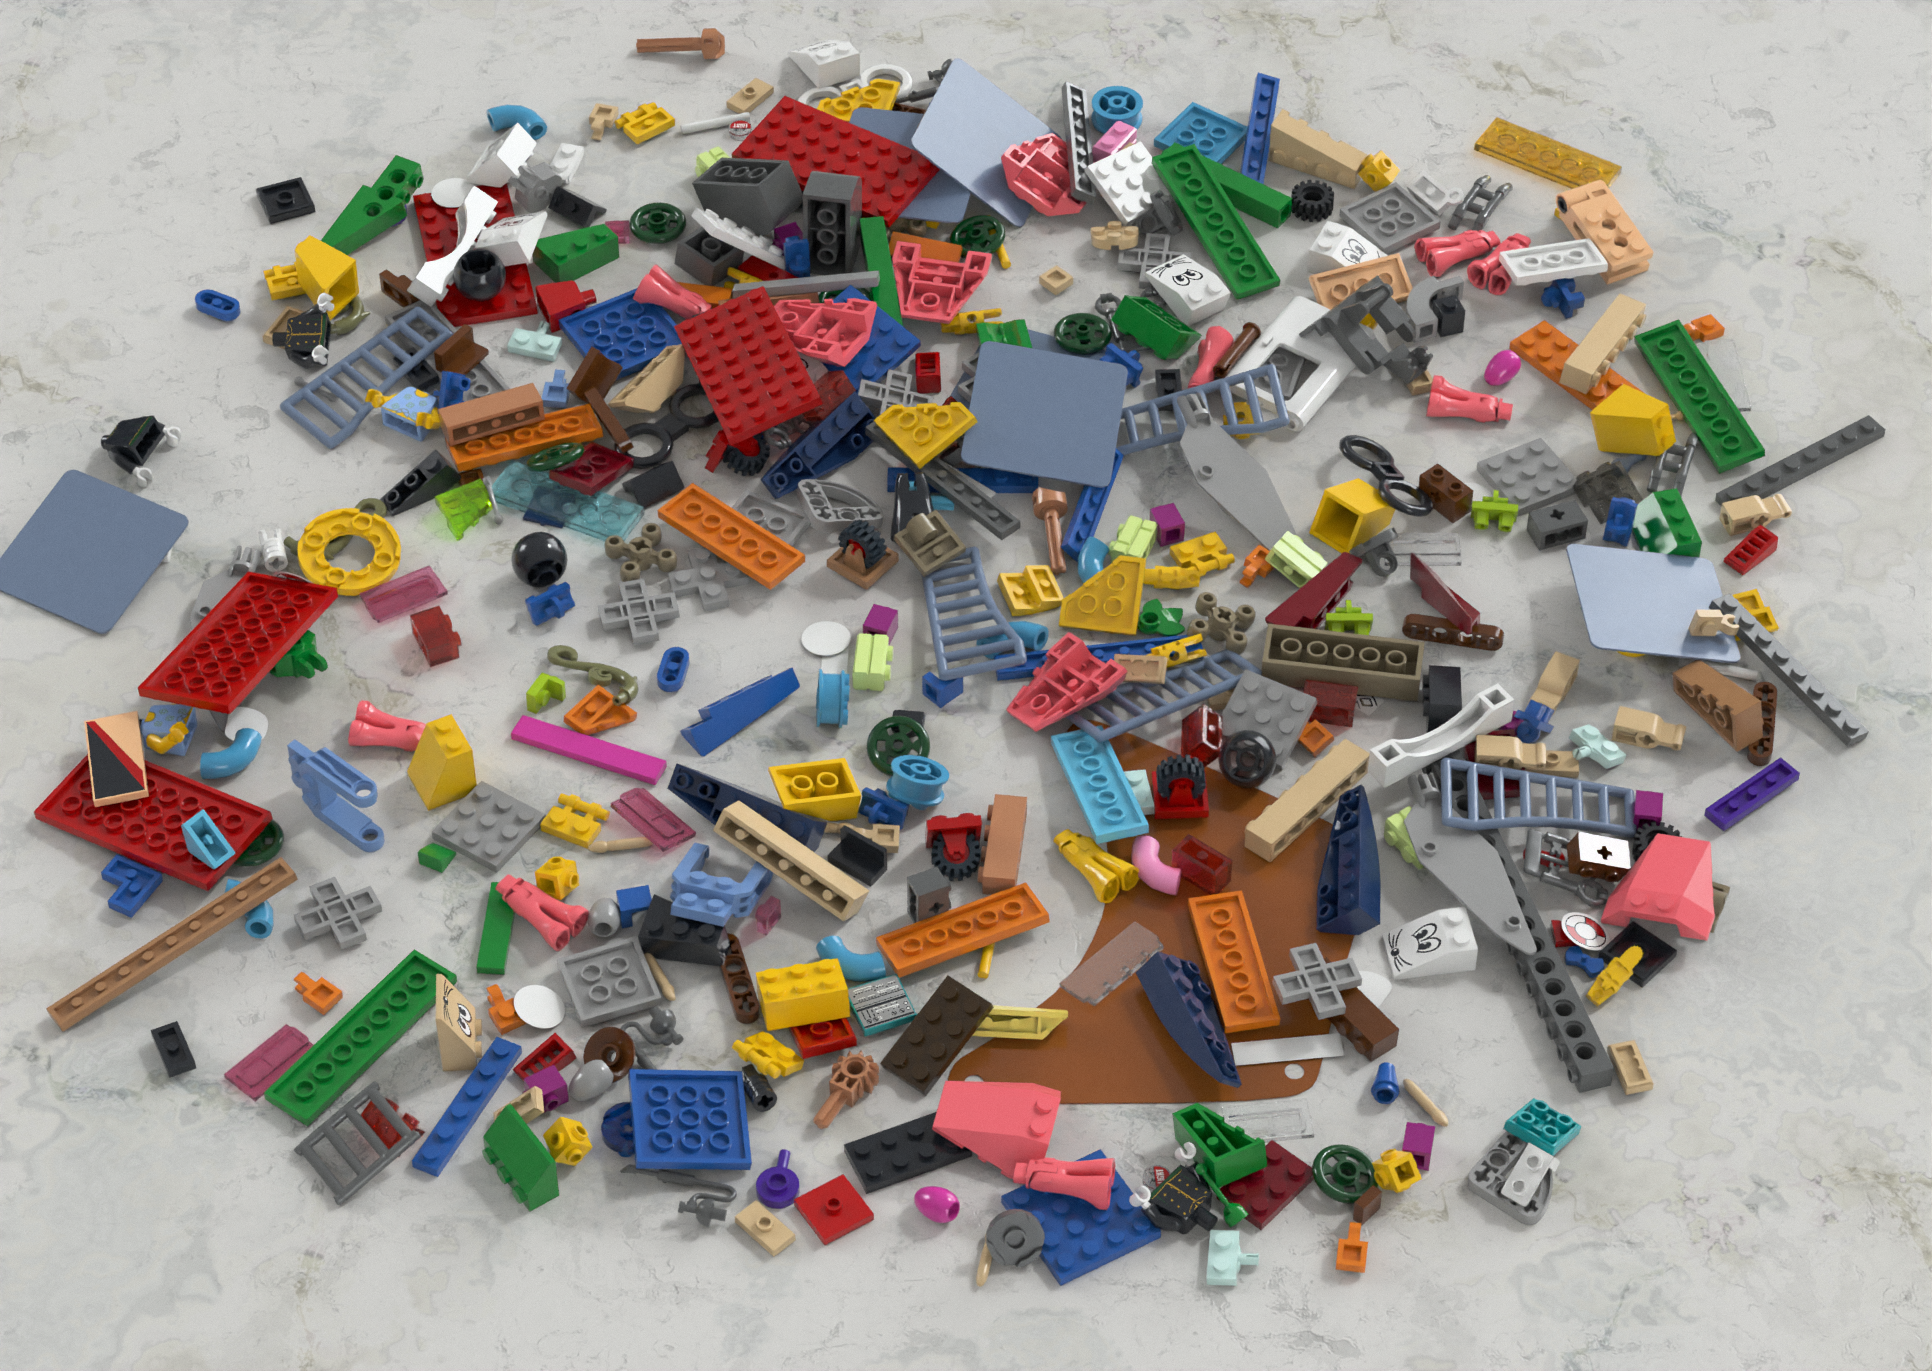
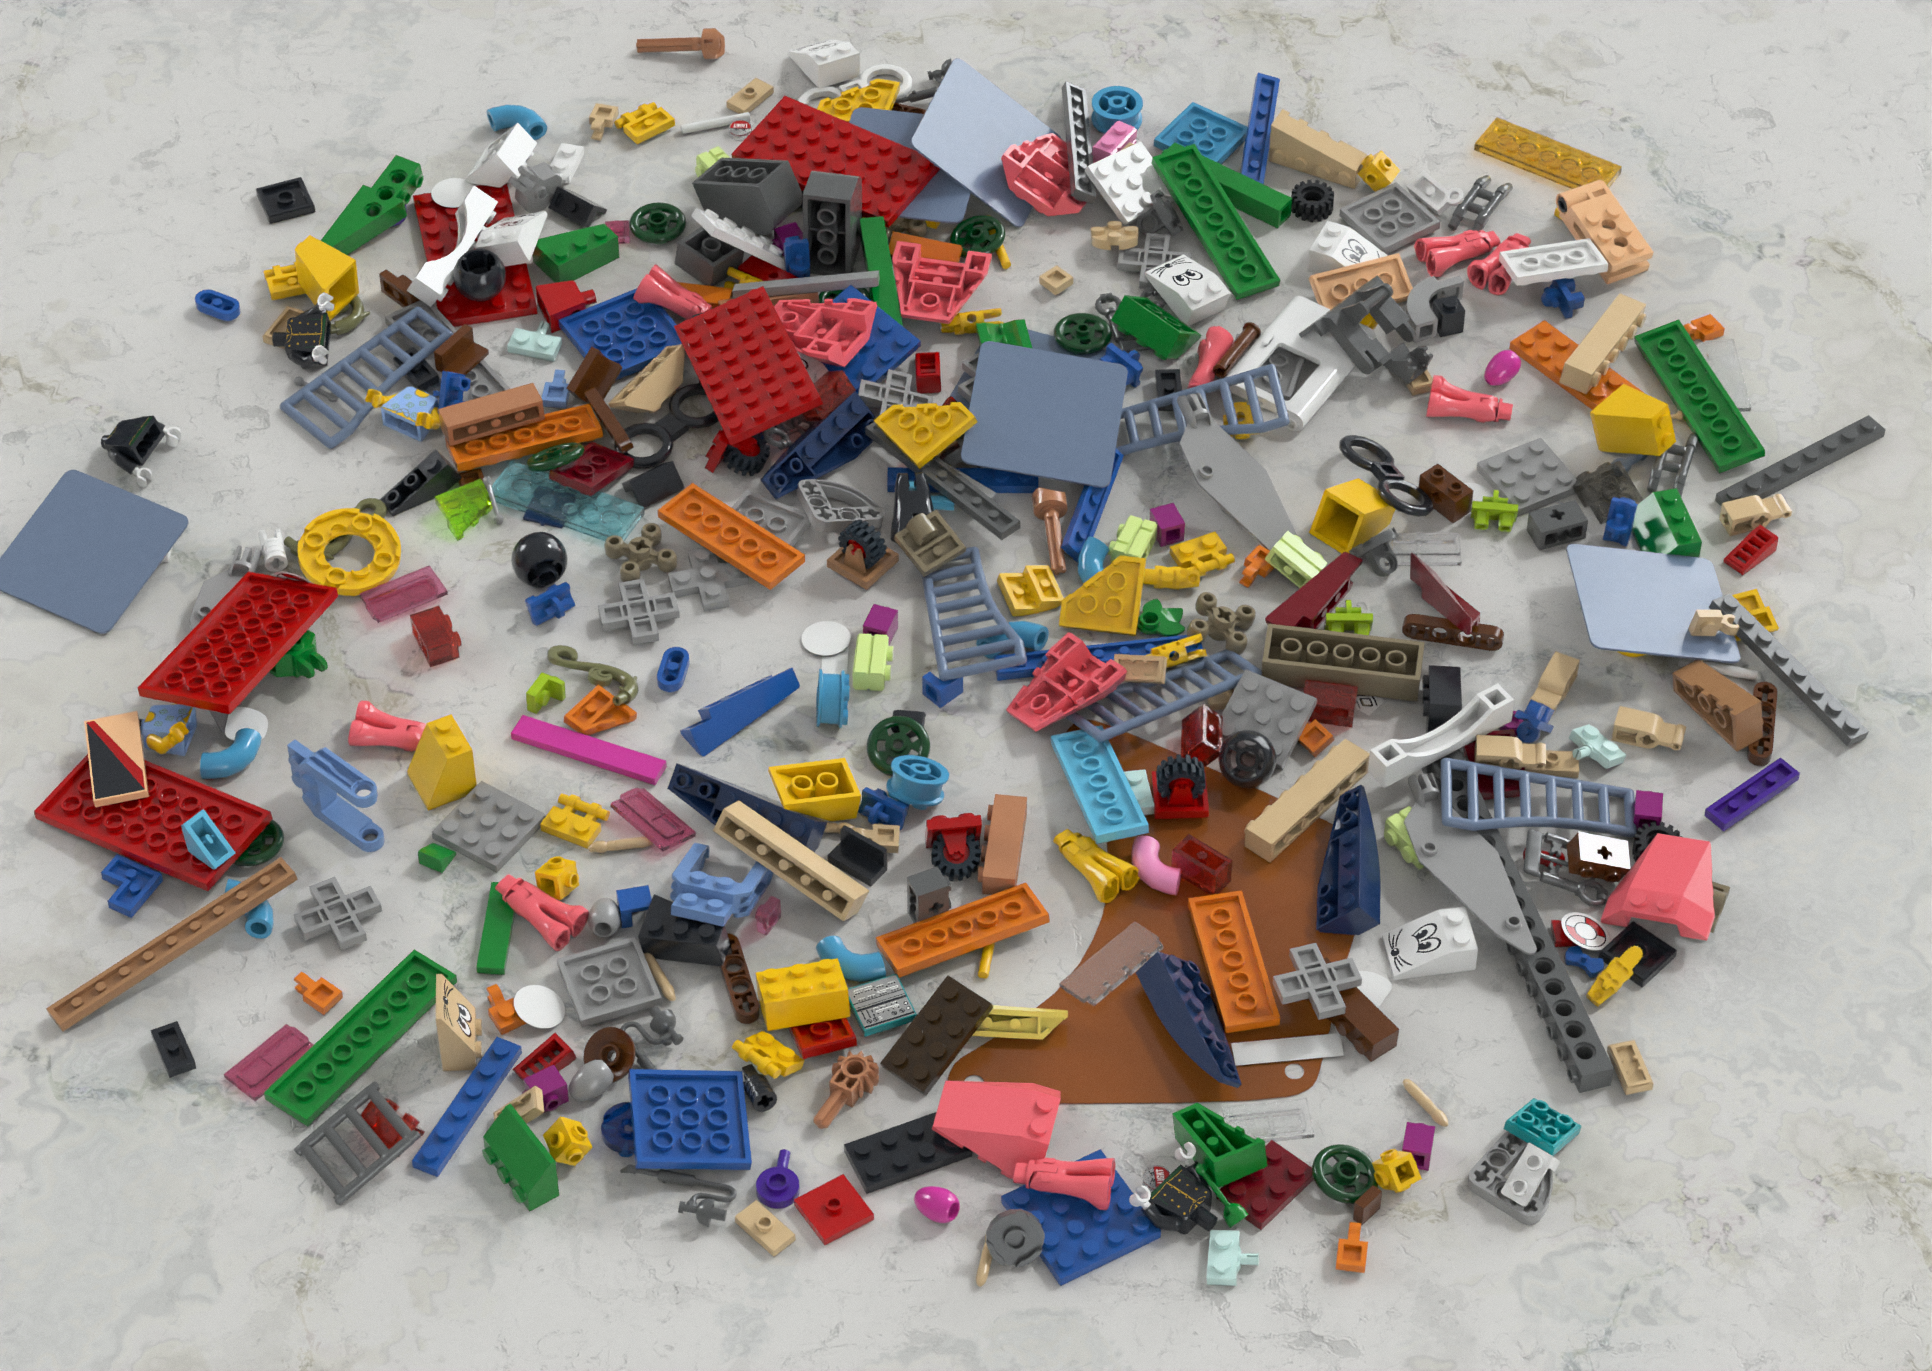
(1385, 1085): blue cone -> none

